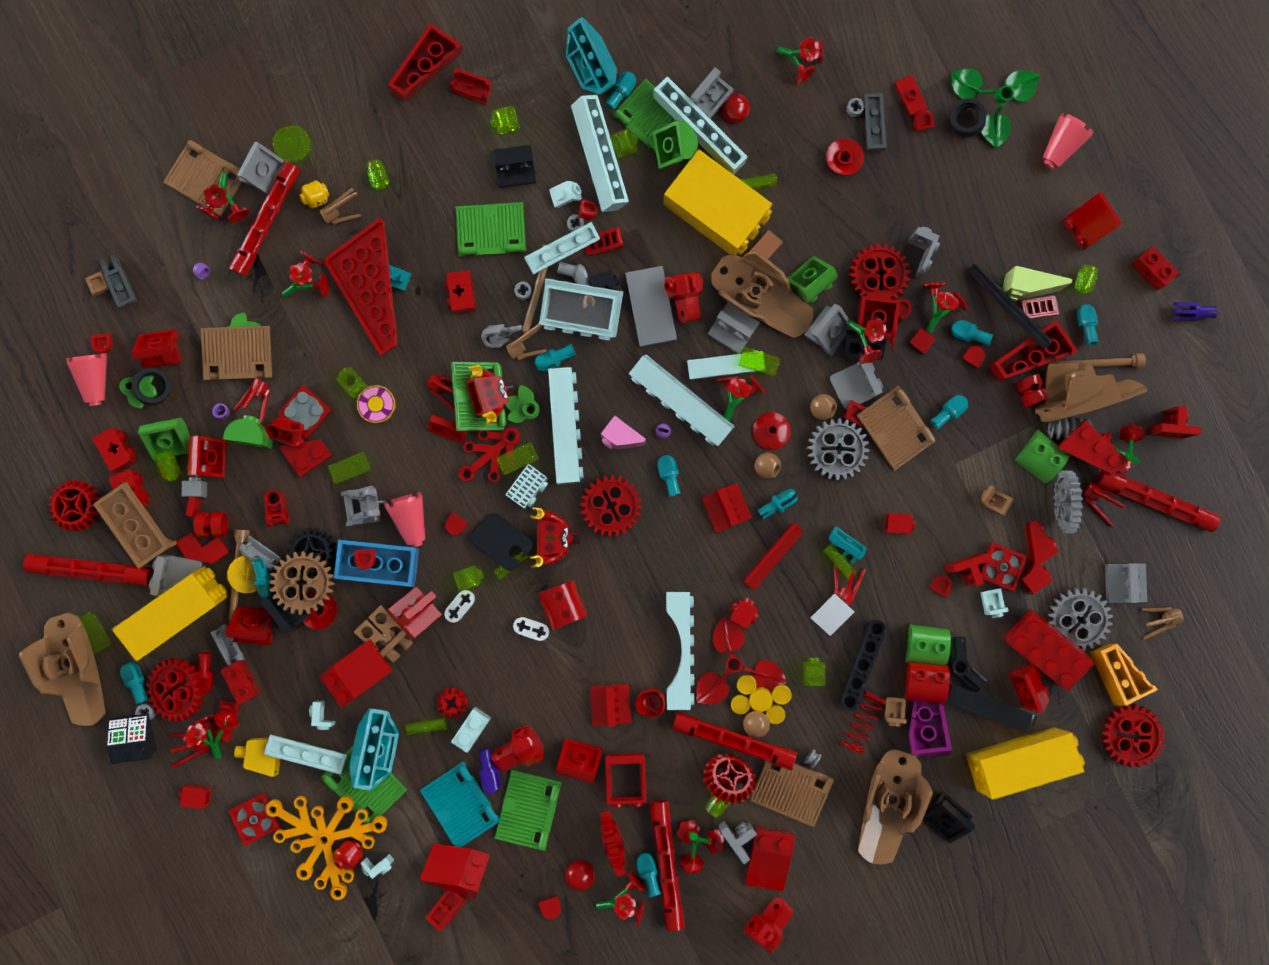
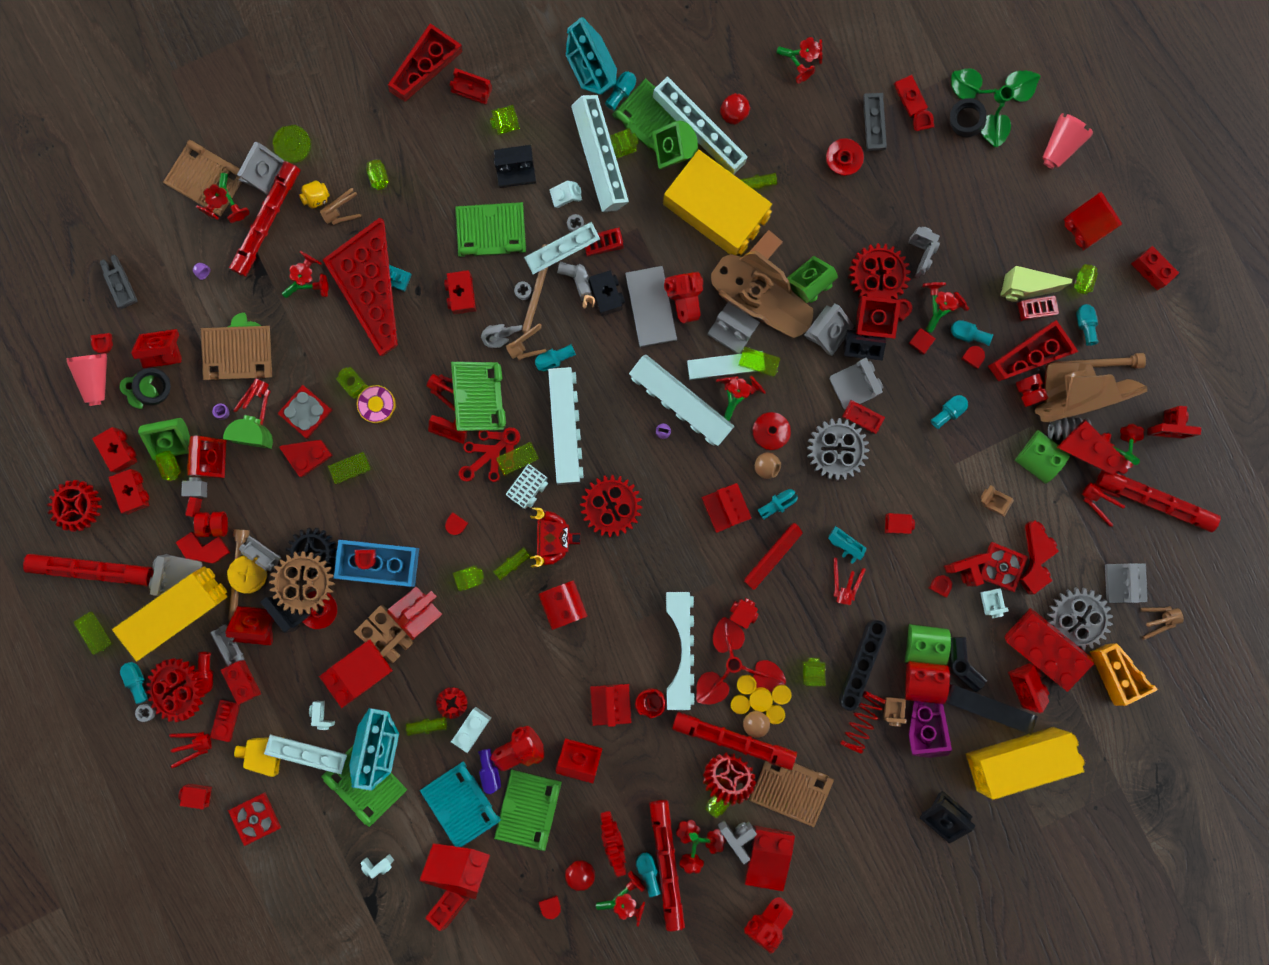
(67, 668): medium nougat piece -> none
(97, 283): medium nougat tile -> none
(130, 738): black slope -> none
(132, 525): medium nougat plate -> none
(197, 733): red plant -> none
(262, 578): teal arm -> none
(276, 510): red piece -> none
(285, 430): red piece -> none
(304, 826): light orange plant -> none
(348, 855): red head -> none
(368, 503): light grey piece -> none
(408, 517): coral cone -> none
(456, 603): white beam -> none
(488, 393): red torso -> none
(497, 538): black piece -> none
(519, 404): bright green plate -> none
(529, 633): white beam -> none
(580, 309): window -> none
(587, 210): red tile -> none
(621, 436): bright pink slope -> none
(630, 758): red window -> none
(669, 472): teal arm -> none
(711, 93): light grey bracket -> none
(812, 758): light grey bush -> none
(823, 407): medium nougat piece -> none
(832, 614): white sticker -> none
(839, 561): clear neon green pin -> none
(860, 104): light grey bush -> none
(875, 332): red plant -> none
(893, 806): medium nougat piece -> none
(895, 428): medium nougat window -> none
(1010, 306): black axle -> none
(1067, 502): light grey gear -> none
(1130, 754): red gear -> none
(1195, 311): dark purple arm -> none

